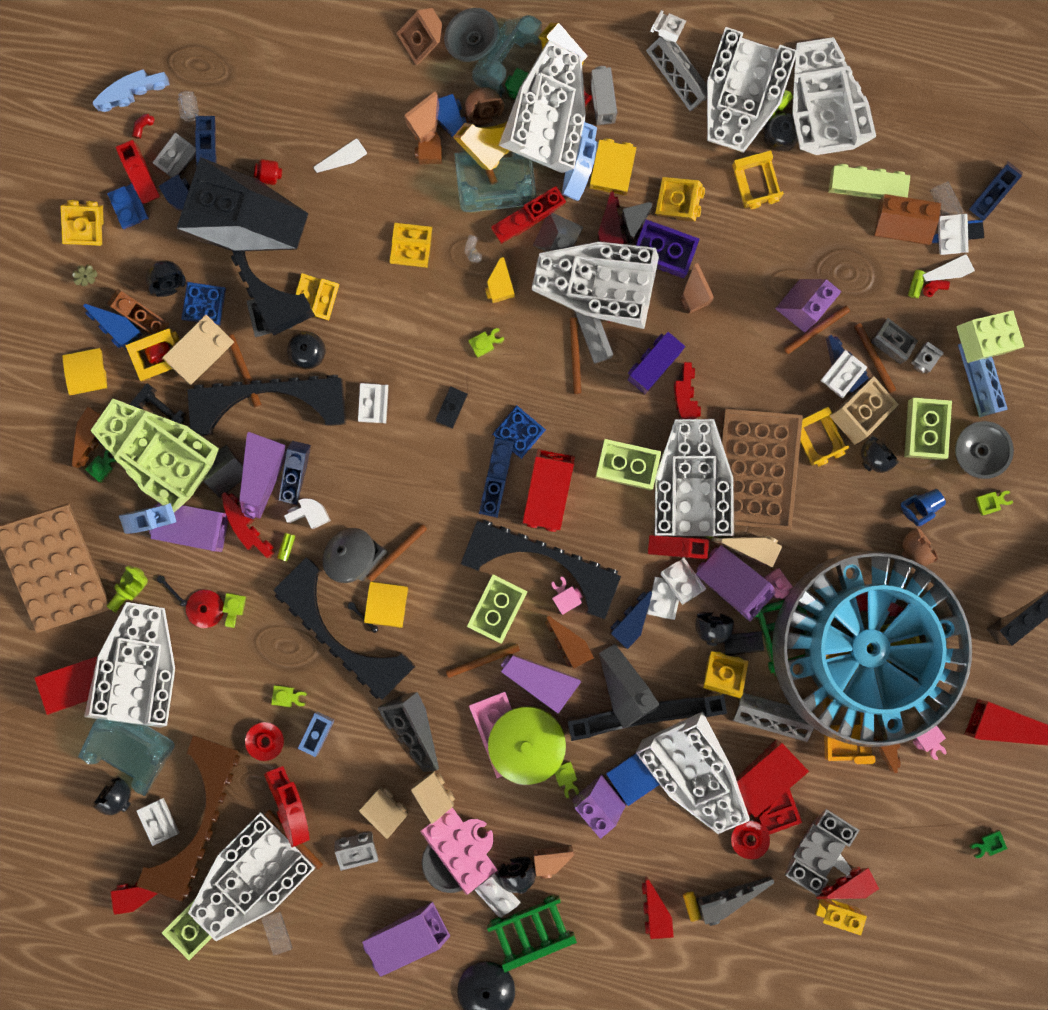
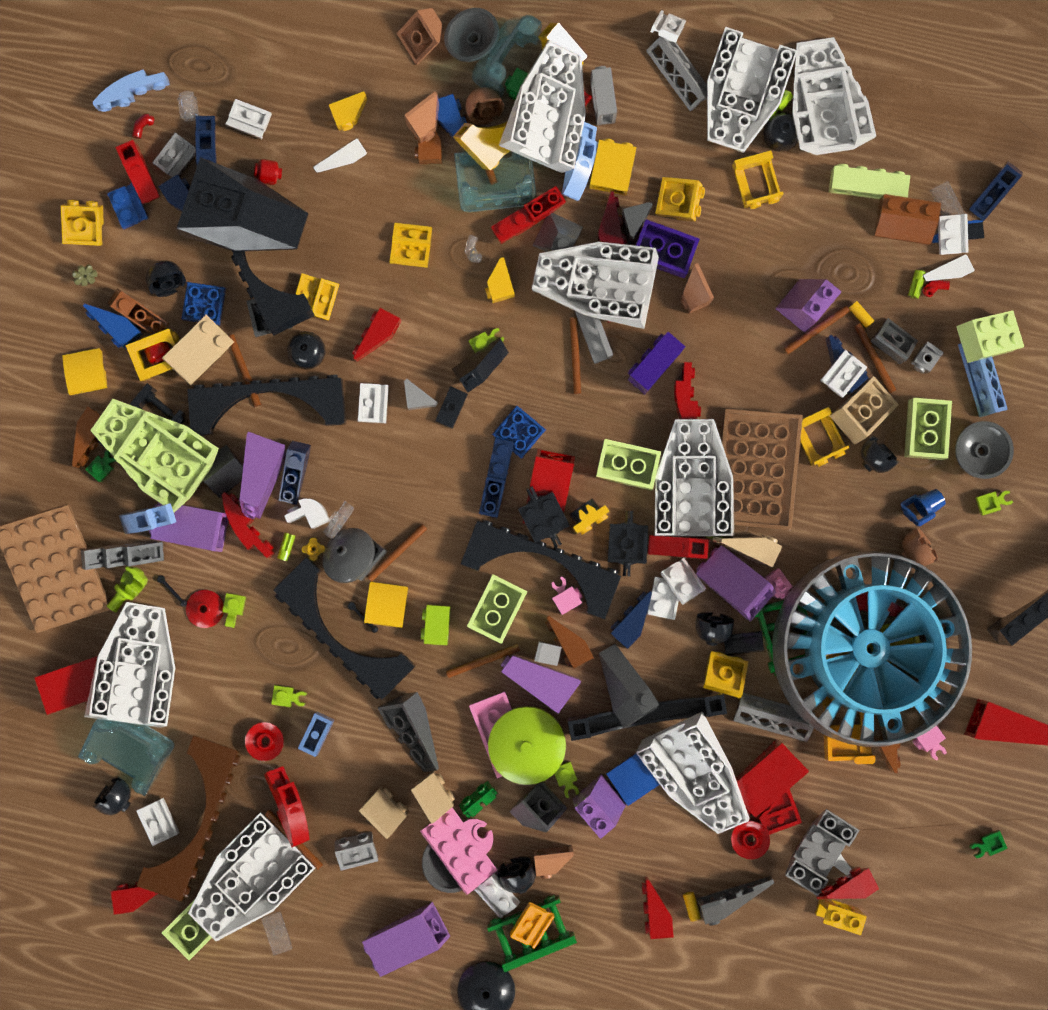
(122, 555): none -> dark grey slope
(248, 119): none -> white plate
(318, 549): none -> yellow plate
(338, 519): none -> clear plate
(348, 110): none -> yellow slope
(380, 331): none -> red slope
(417, 398): none -> light grey slope
(436, 625): none -> lime brick
(480, 365): none -> black slope
(484, 793): none -> green hinge
(531, 925): none -> light orange plate
(538, 808): none -> dark grey slope
(543, 516): none -> black plate
(547, 653): none -> light grey slope
(588, 514): none -> yellow piece
(628, 543): none -> black plate
(861, 314): none -> yellow axle

